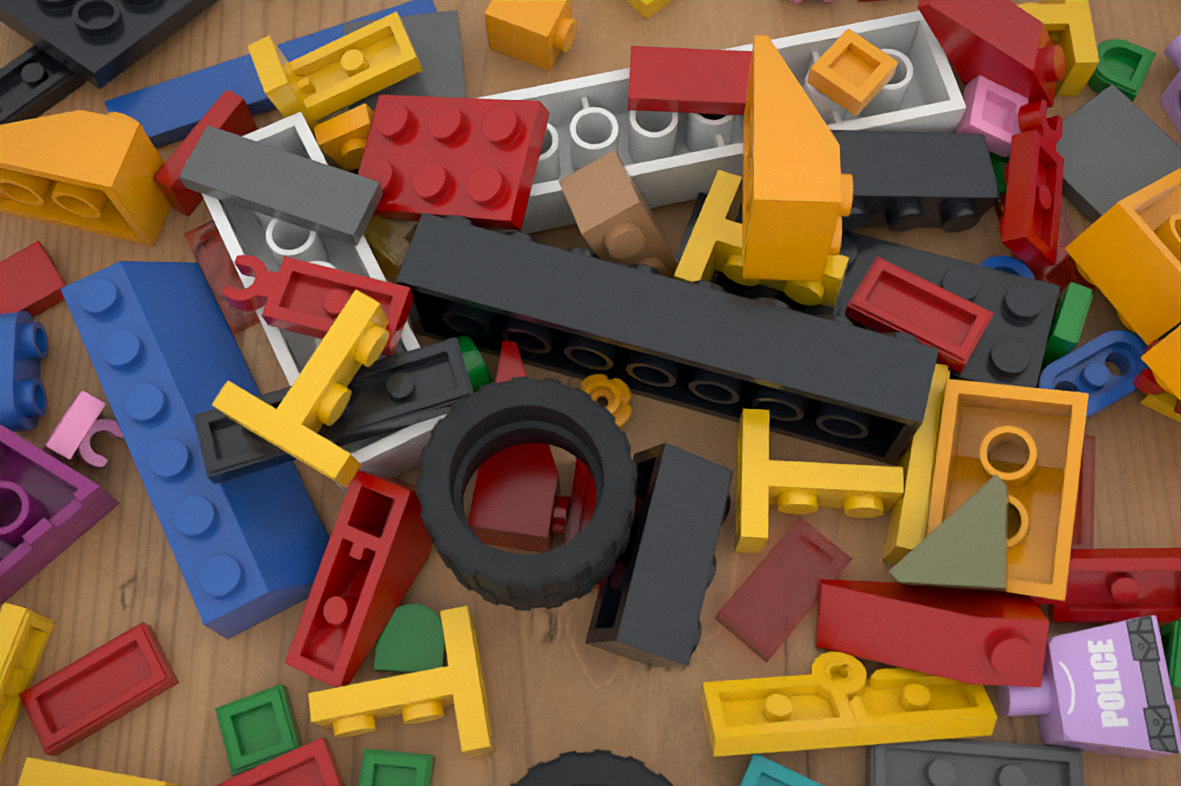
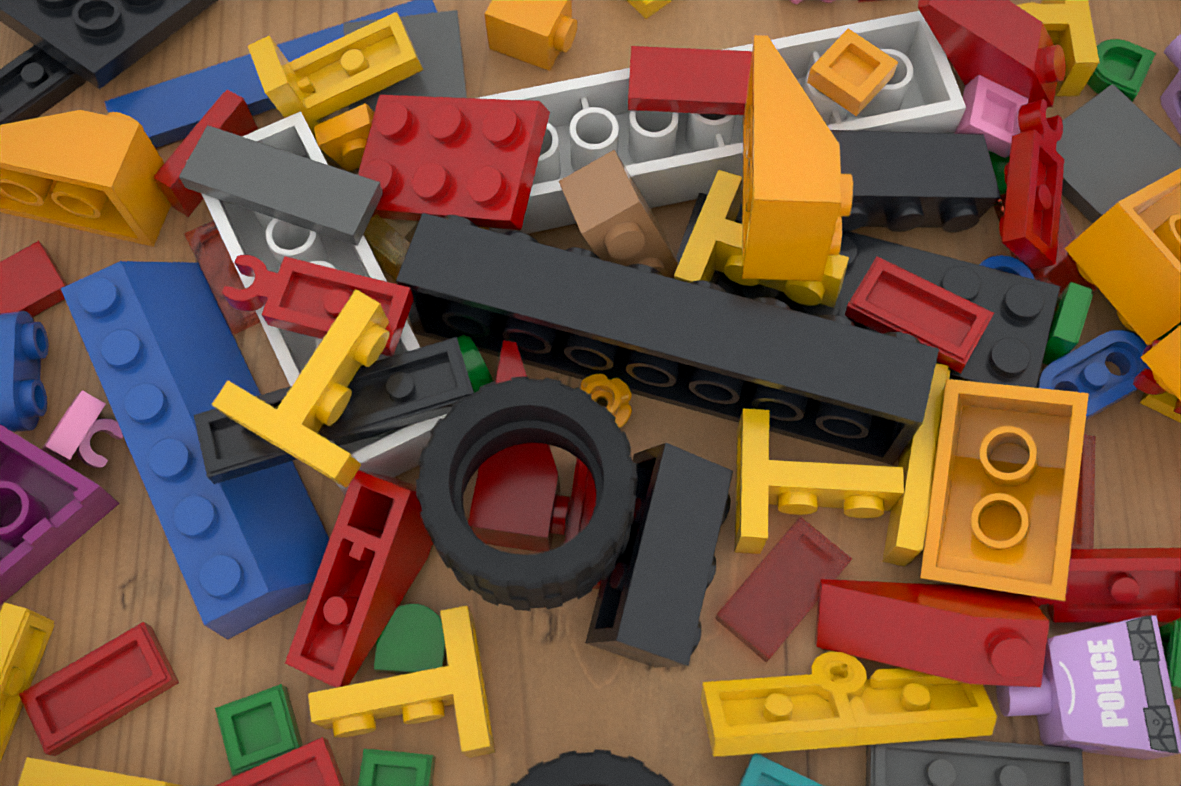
(966, 548): olive slope -> none

